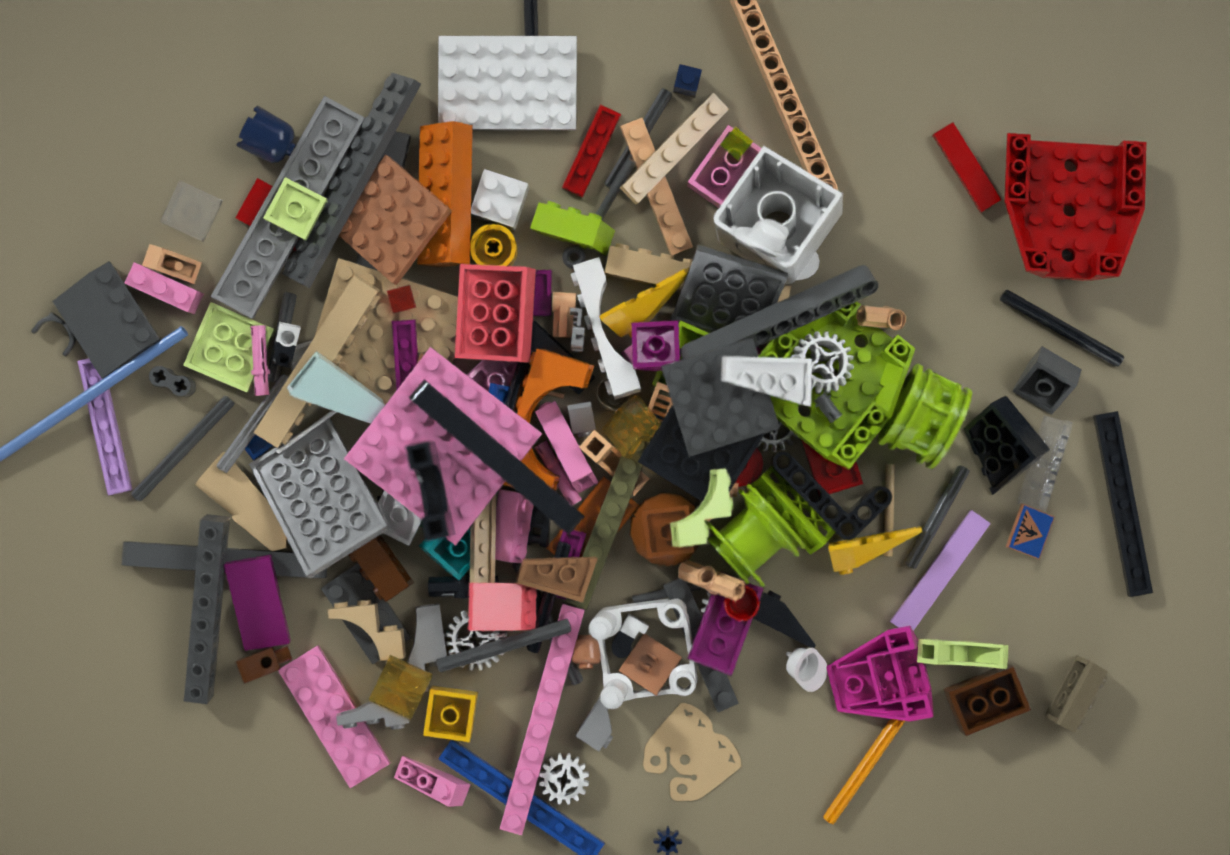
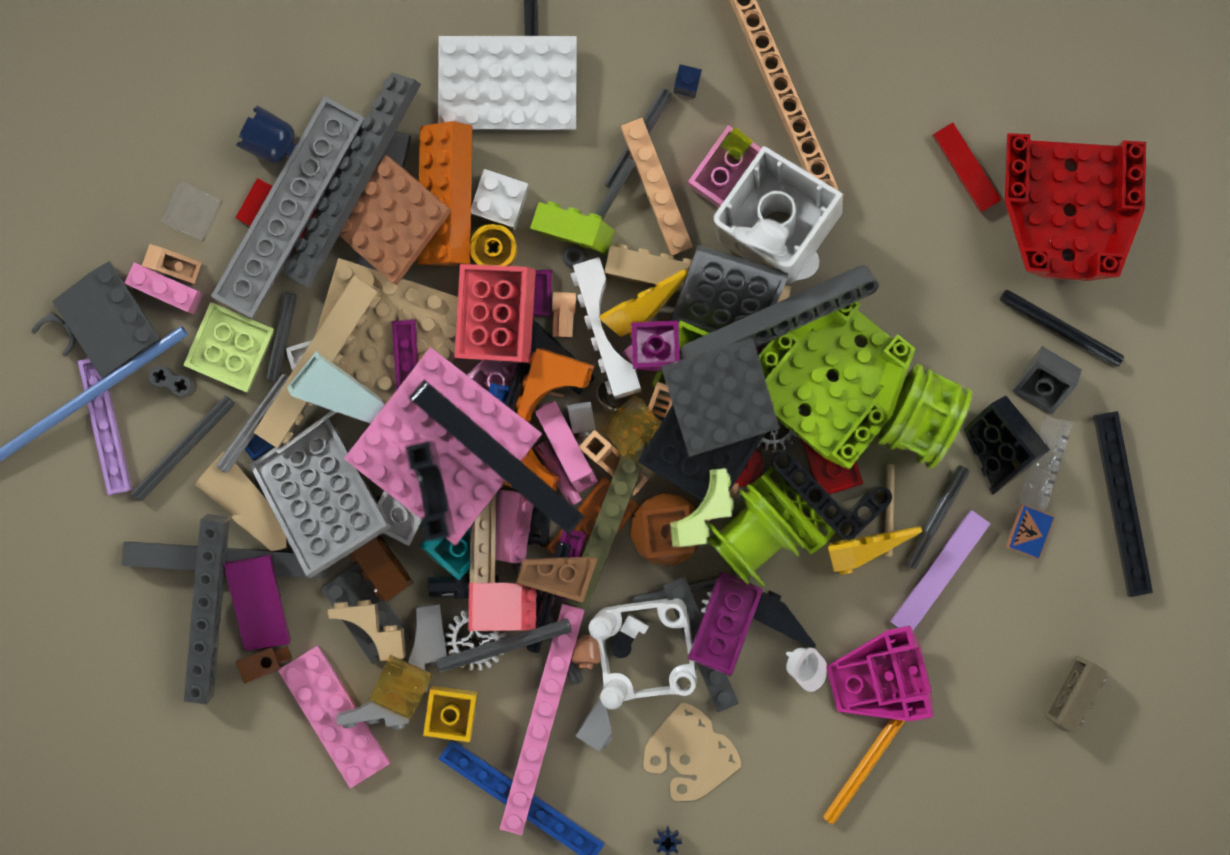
(260, 366): bright pink pin -> none
(285, 344): leg -> none
(295, 209): yellowish green plate -> none
(401, 298): clear red tile -> none
(432, 782): bright pink slope -> none
(574, 780): white gear -> none
(578, 332): light grey piece -> none
(591, 151): red tile -> none
(650, 664): nougat piece -> none
(674, 148): tan plate -> none
(711, 580): light nougat piece -> none
(744, 607): red hair -> none
(772, 376): white wing -> none
(826, 370): white gear -> none
(827, 407): dark grey pin -> none
(880, 317): light nougat piece -> none
(962, 653): yellowish green arch -> none
(986, 699): reddish brown brick -> none

